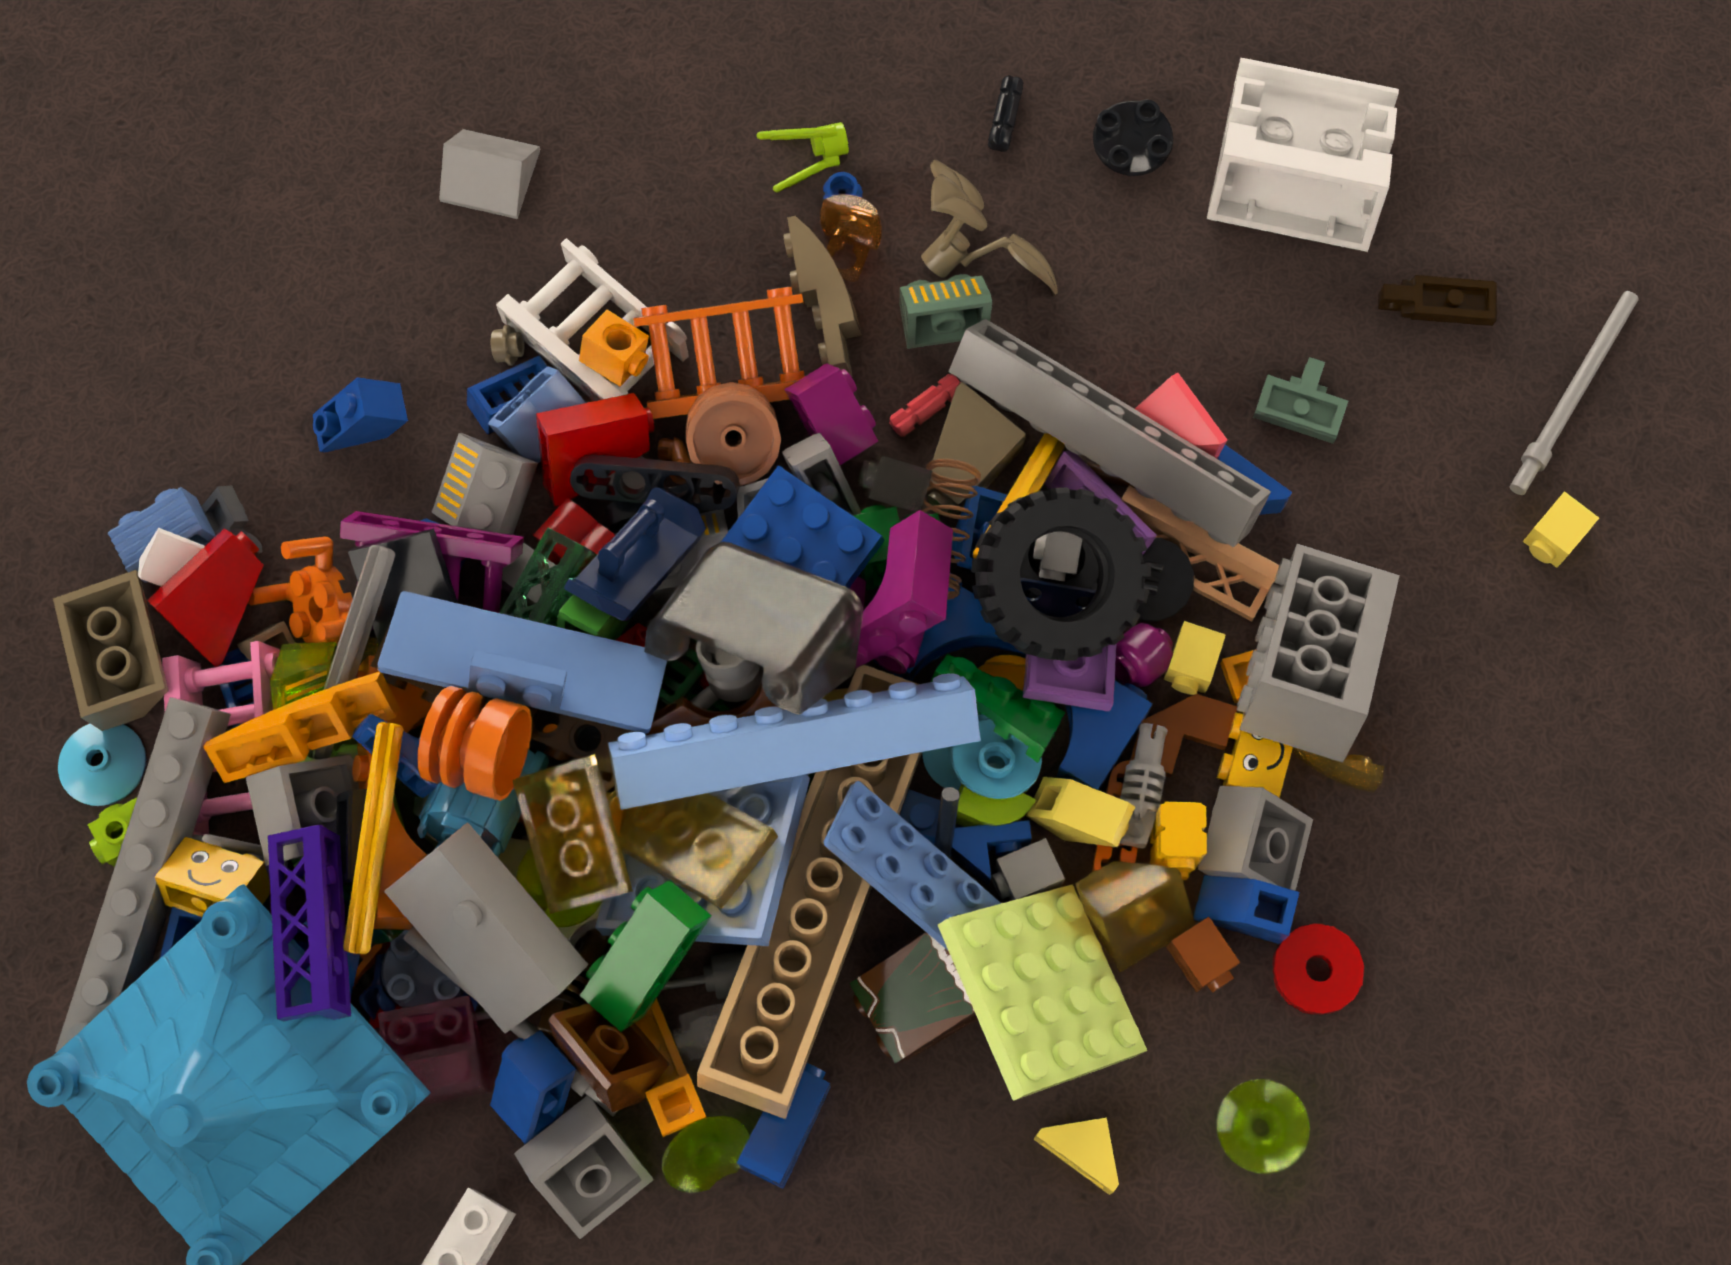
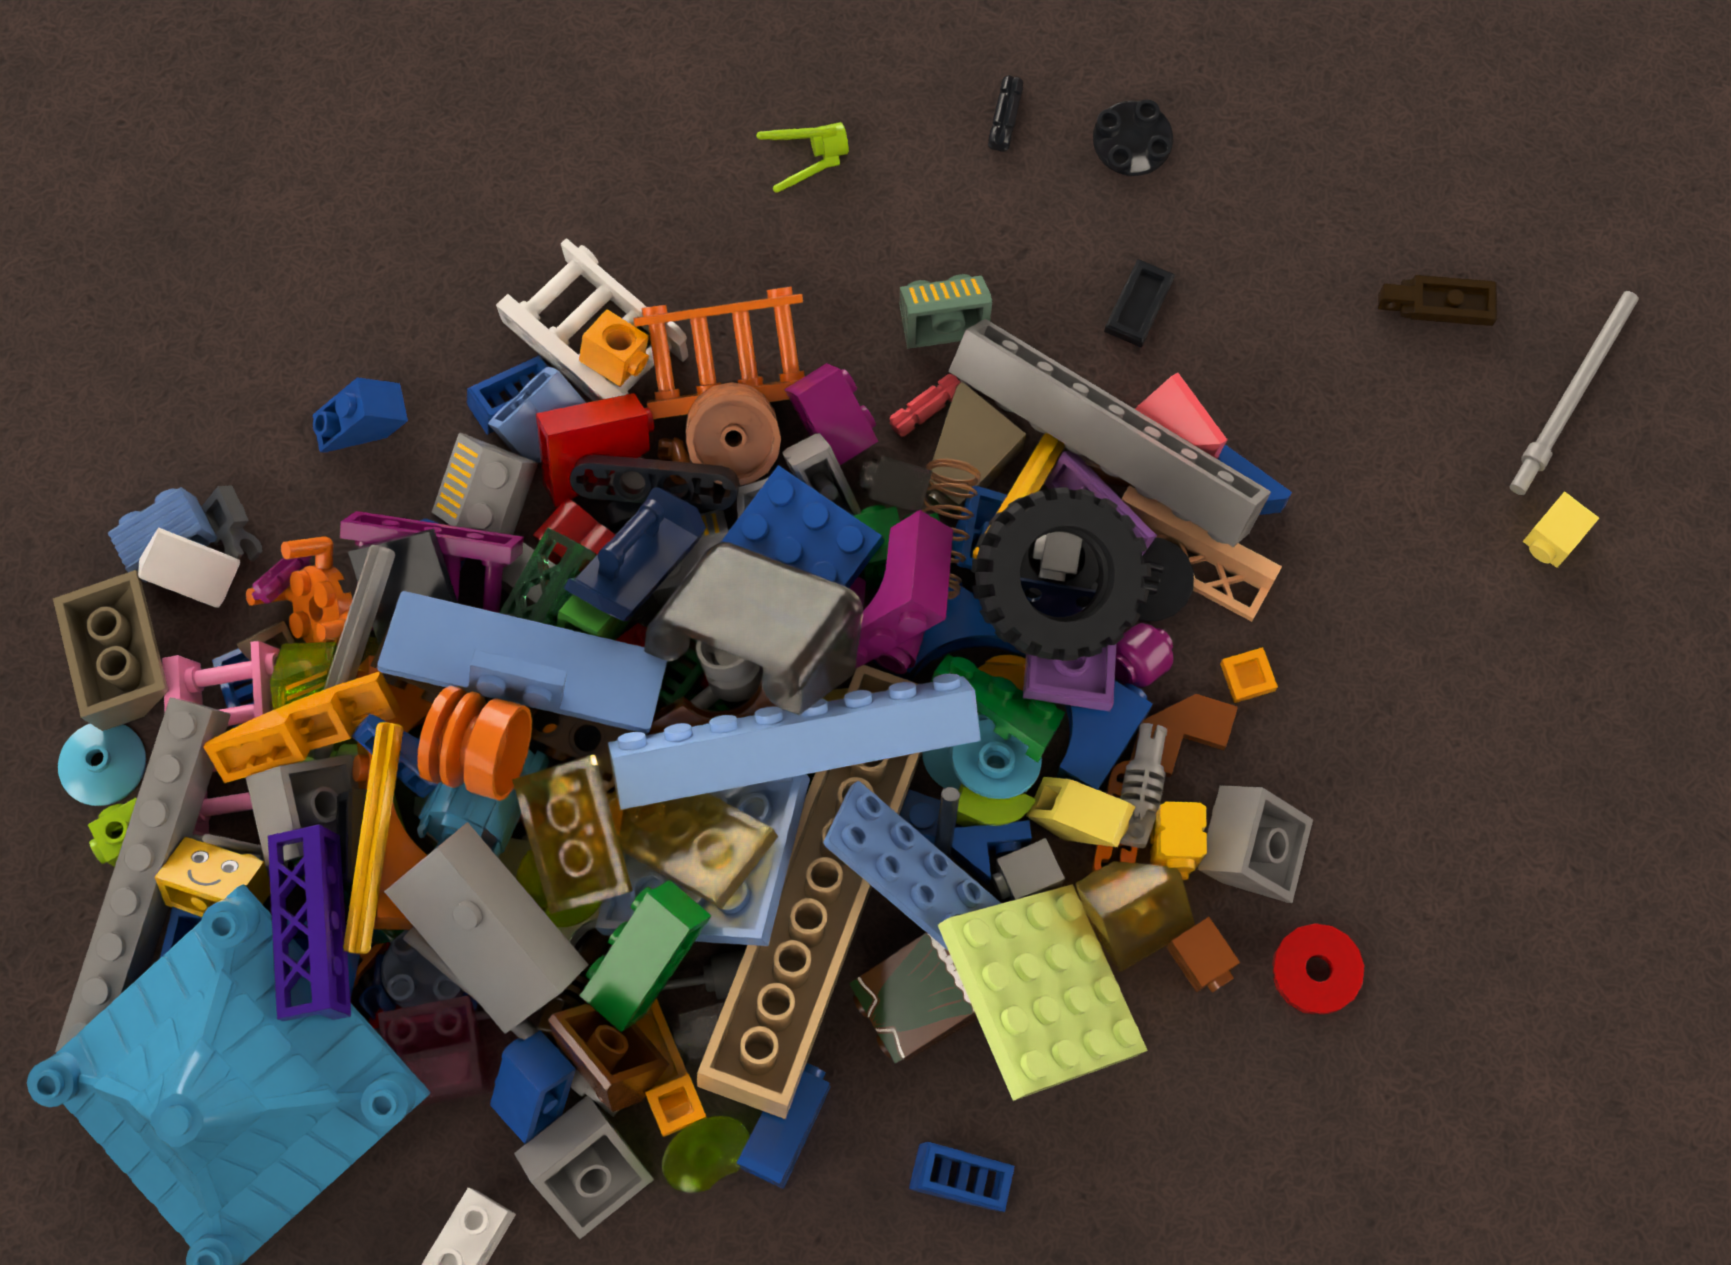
(211, 594): red slope -> none
(277, 578): none -> magenta axle
(486, 172): light grey slope -> none
(507, 345): dark tan plate -> none
(824, 291): dark tan slope -> none
(842, 182): blue plate -> none
(852, 222): clear orange piece -> none
(922, 1171): none -> blue slope
(960, 198): dark tan plant -> none
(1085, 1148): light yellow slope -> none
(1139, 303): none -> black tile
(1194, 658): light yellow brick -> none
(1247, 906): blue slope -> none
(1254, 761): yellow brick -> none
(1285, 1119): clear neon green dish -> none
(1302, 404): sand green hinge -> none
(1305, 155): white panel -> none
(1317, 652): light grey brick -> none
(1355, 771): clear yellow slope -> none

